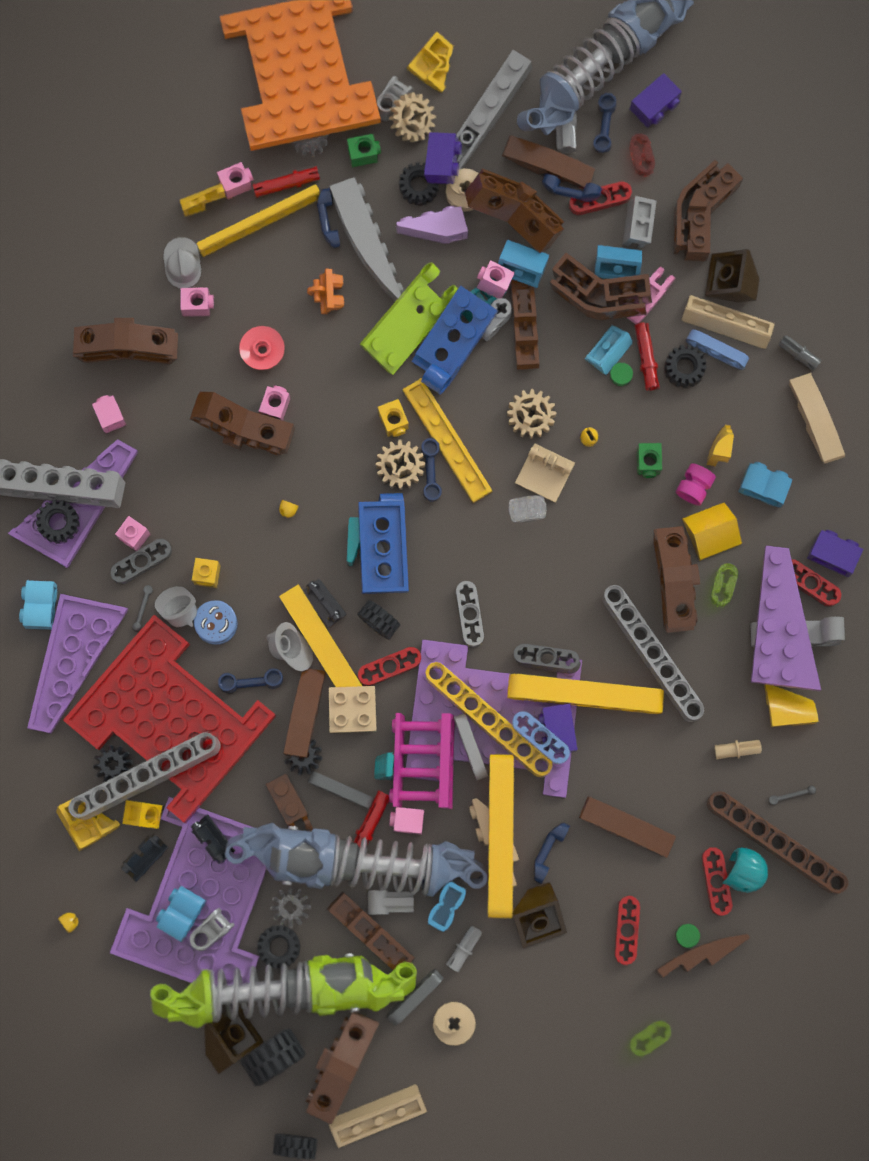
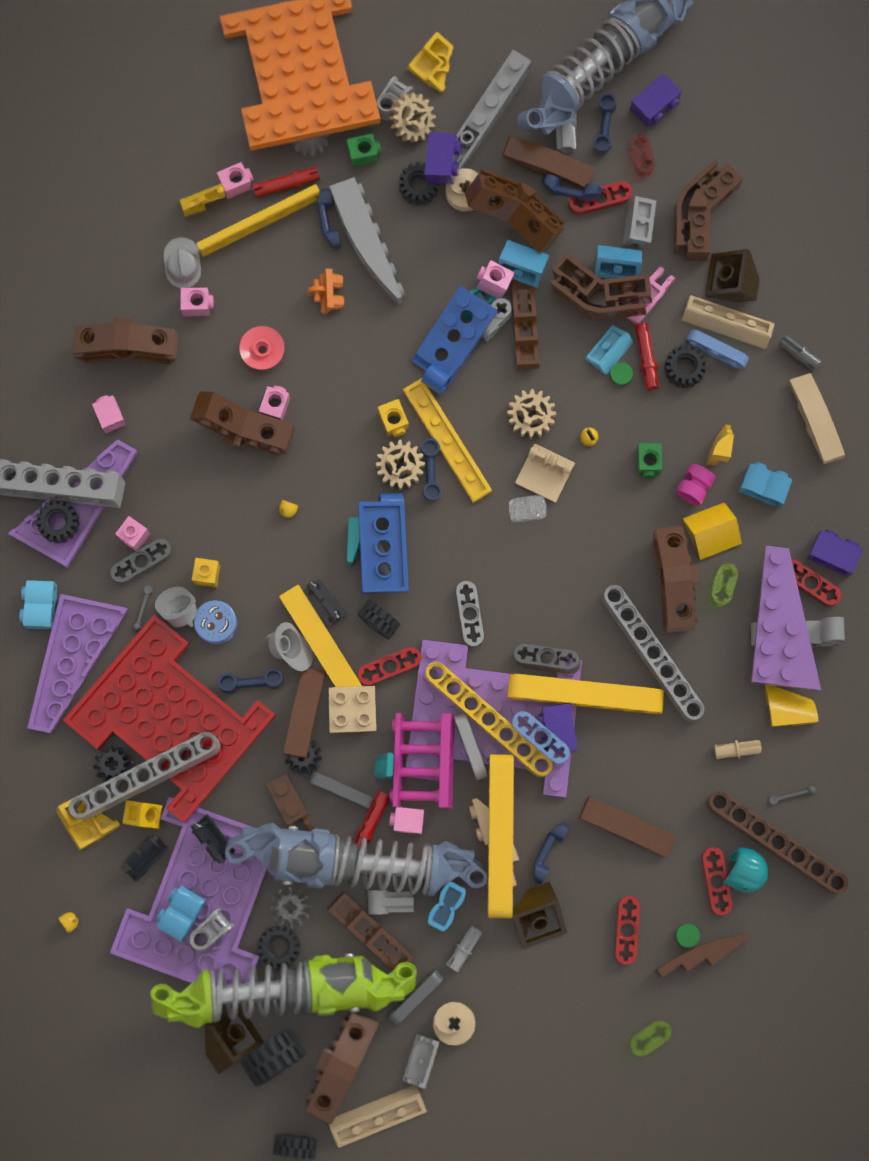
(404, 328): lime hinge -> none
(420, 1061): none -> light grey hinge
(440, 227): lavender slope -> none

